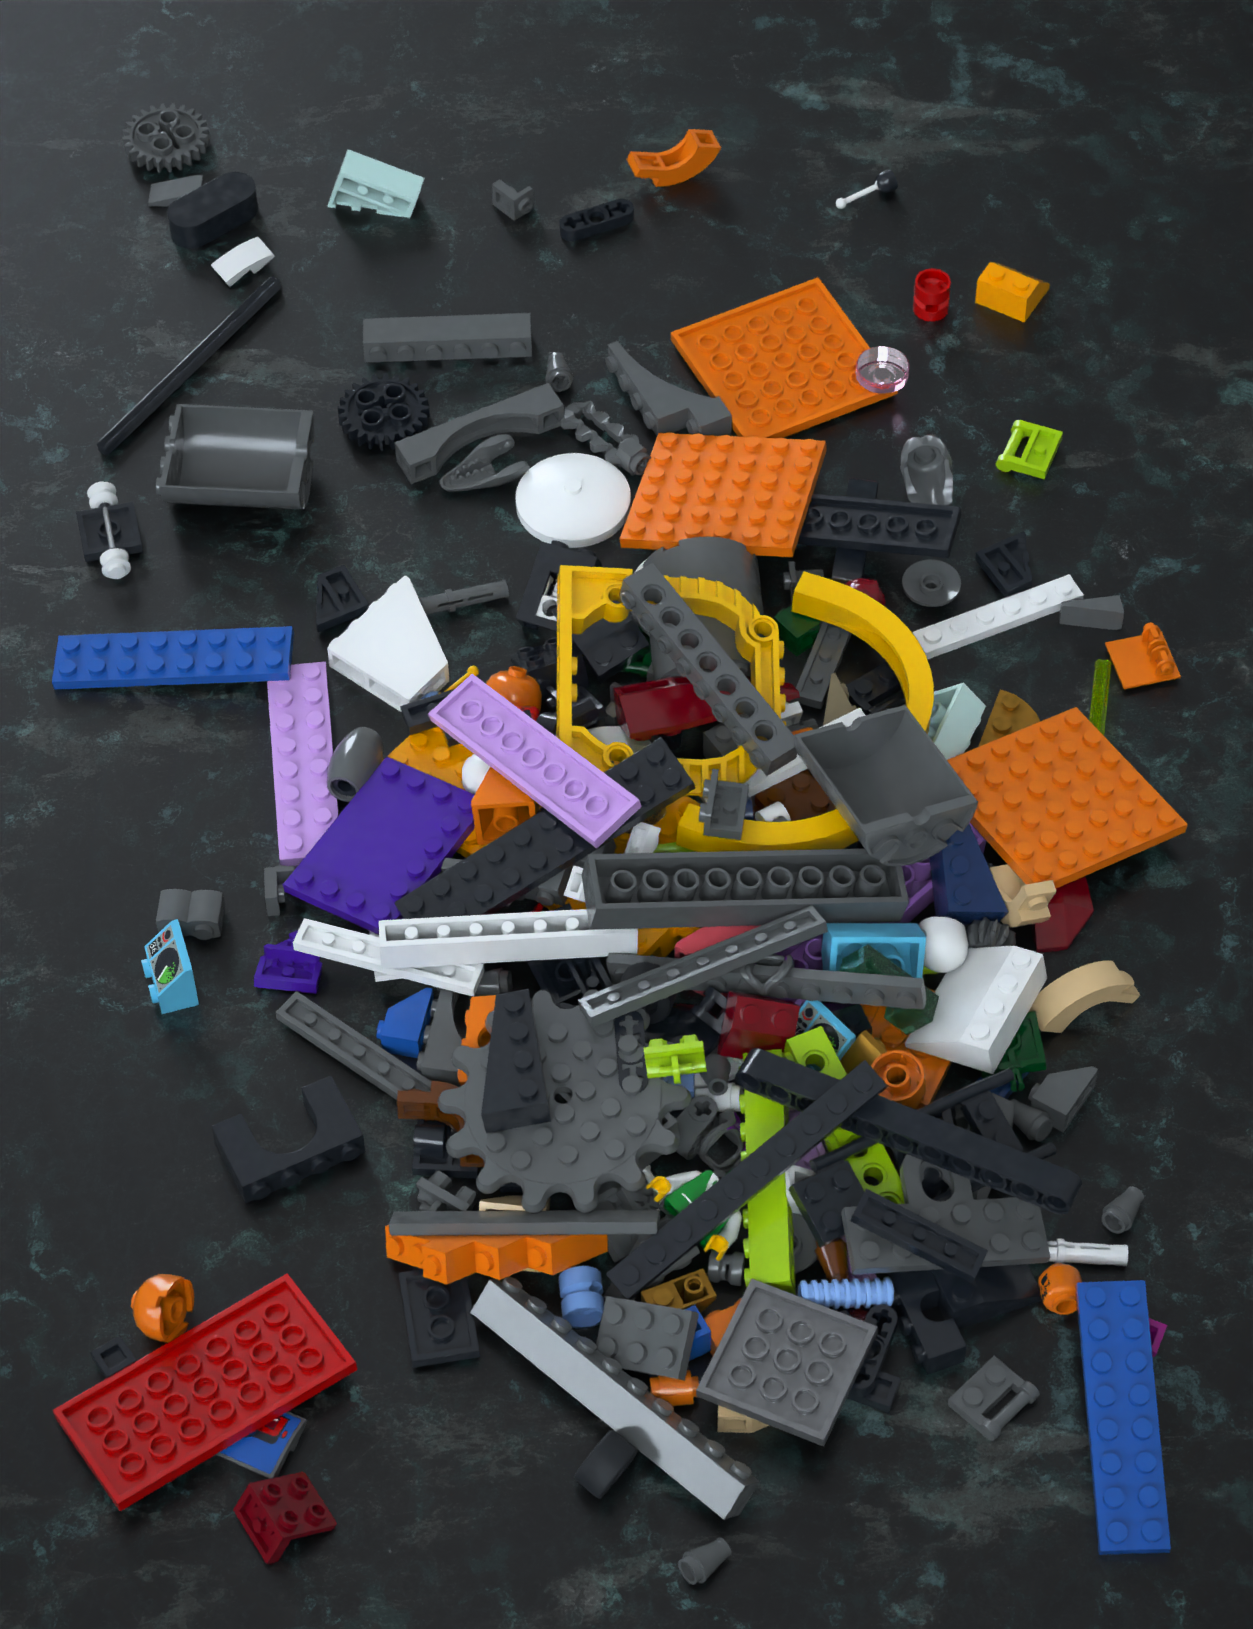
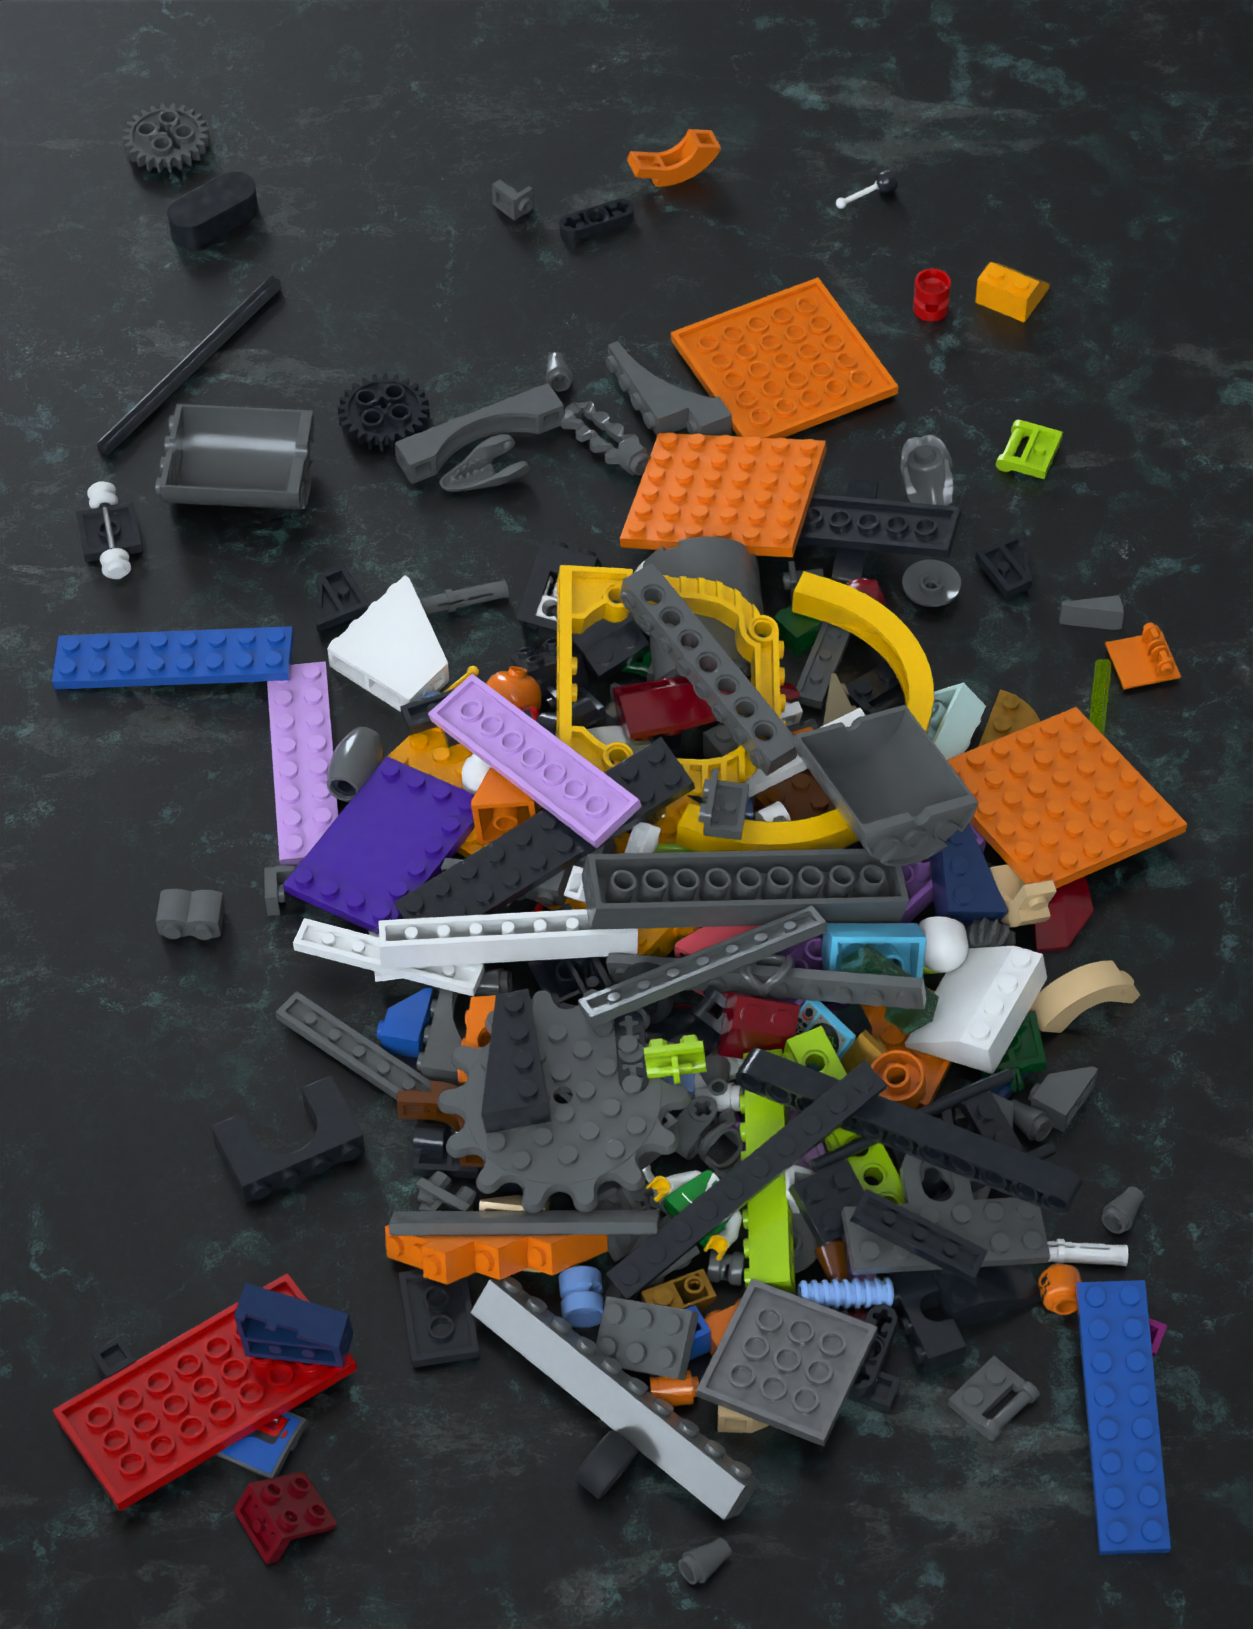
(162, 1306): orange cylinder -> none
(168, 191): dark grey slope -> none
(170, 970): medium azure slope -> none
(237, 262): white slope -> none
(288, 969): dark purple slope -> none
(291, 1328): none -> dark blue wedge
(376, 186): light aqua wedge -> none
(447, 337): dark grey brick -> none
(573, 500): white dish -> none
(882, 369): clear pink piece -> none
(997, 616): white plate -> none

